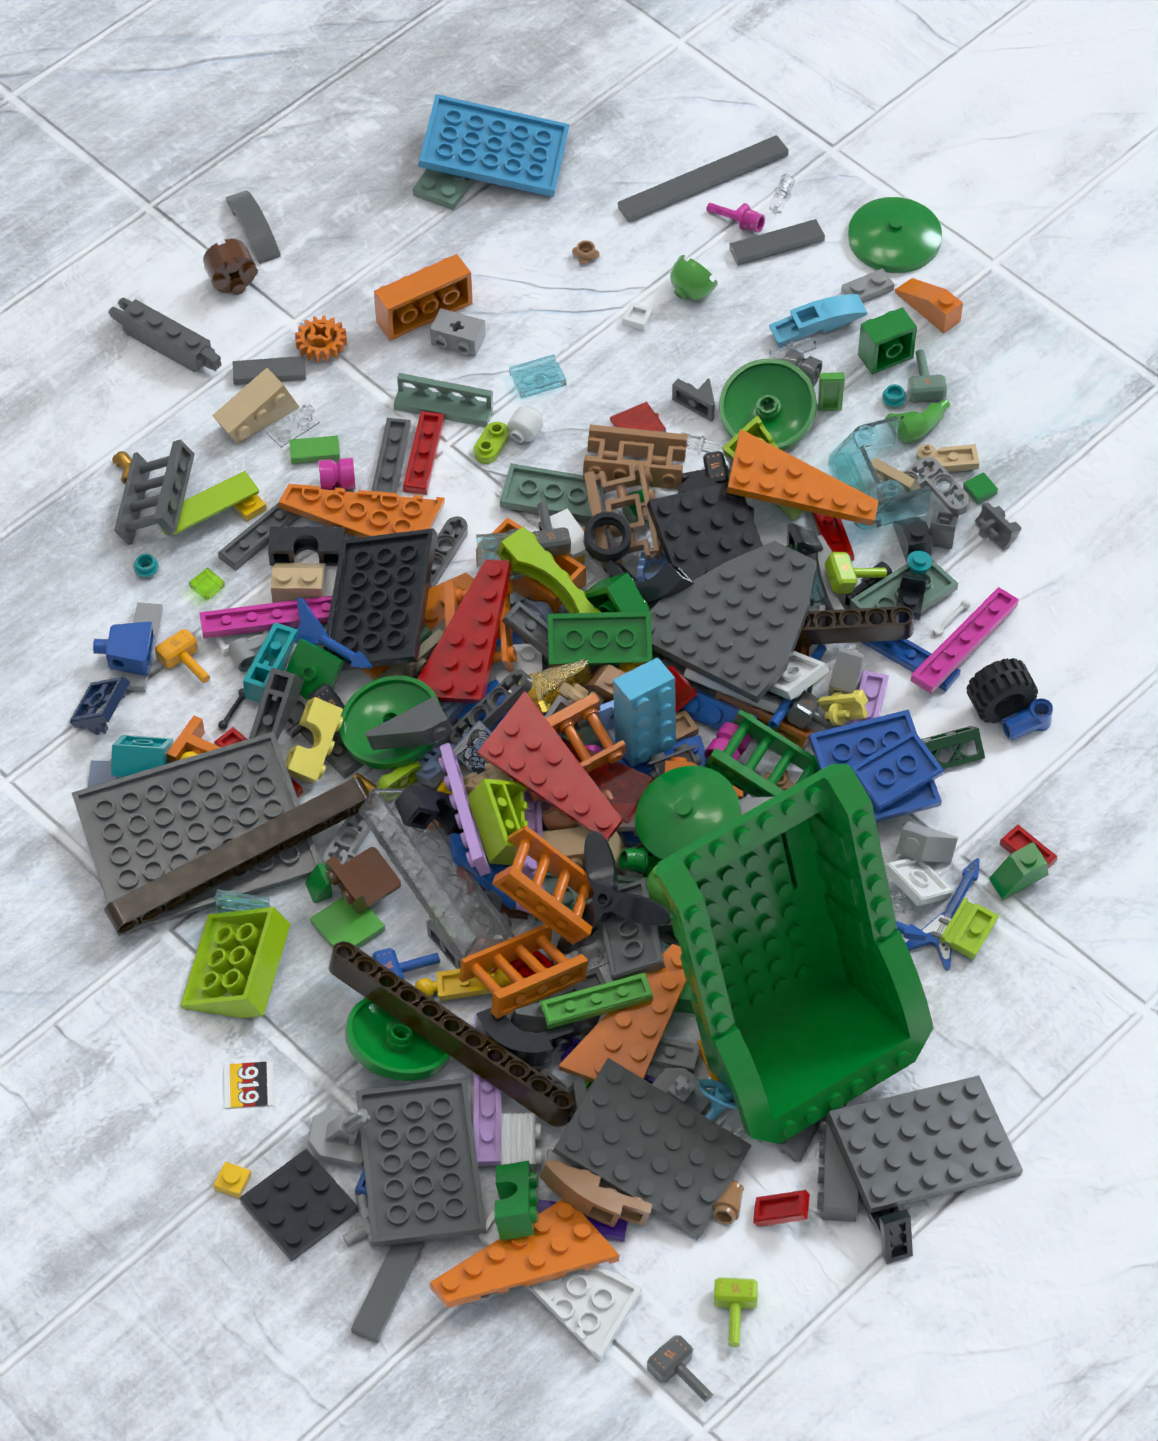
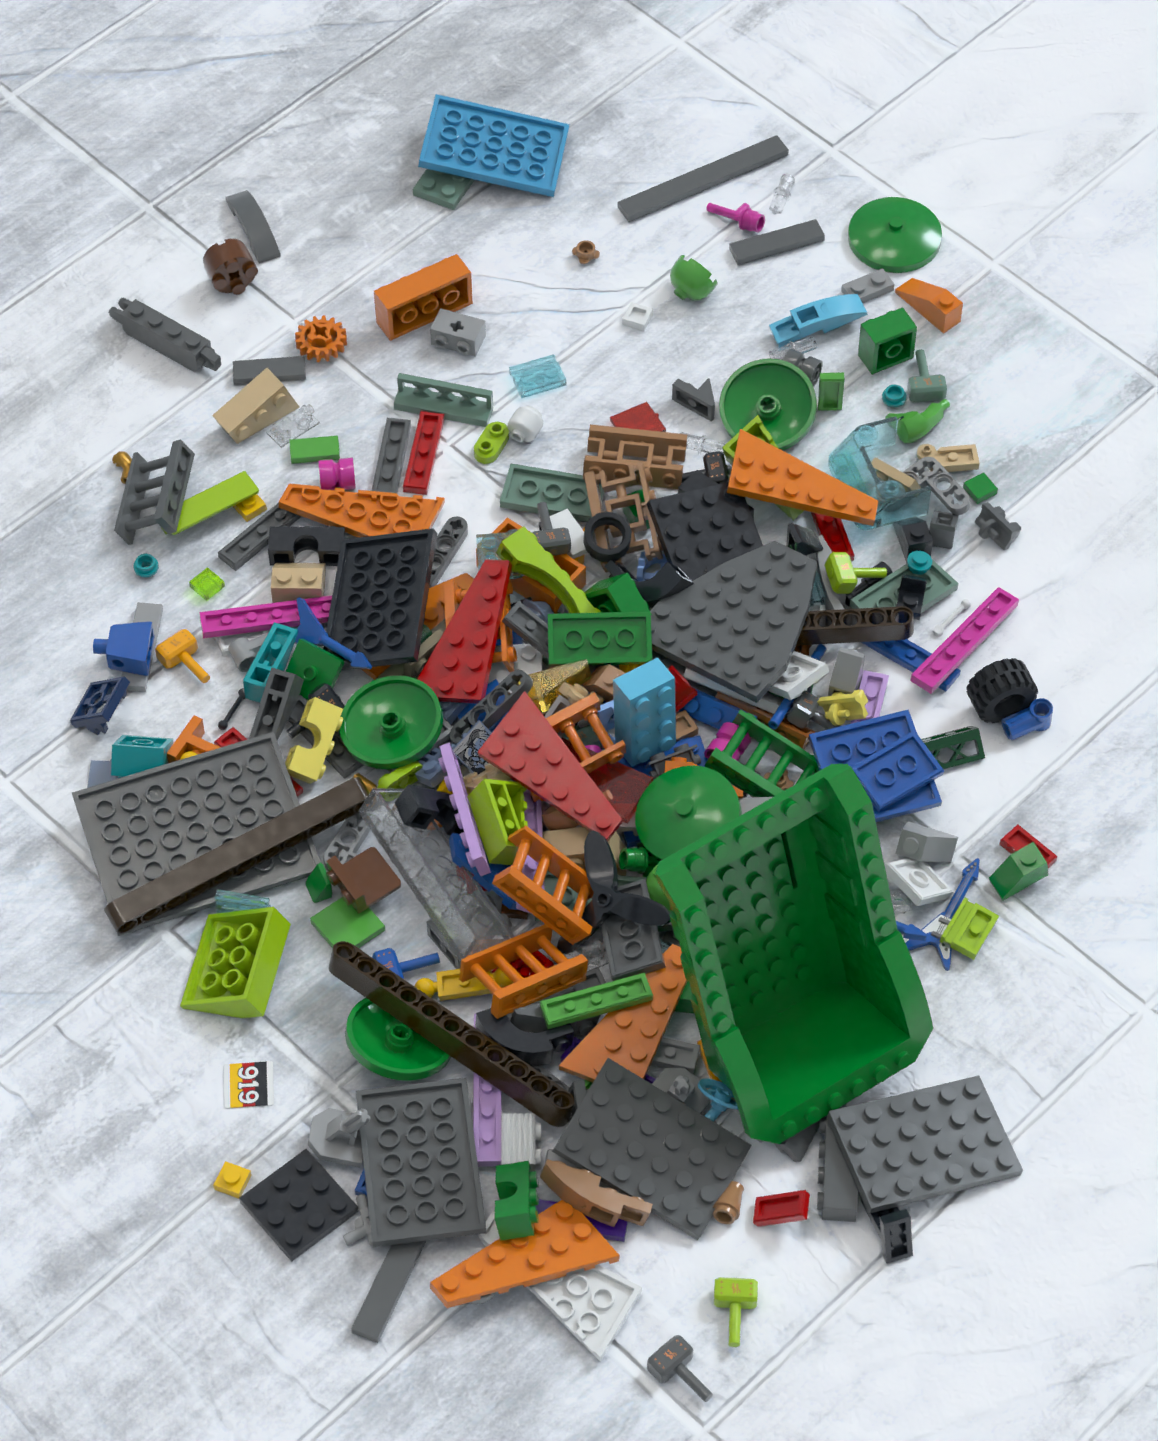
(414, 727): dark grey slope -> none

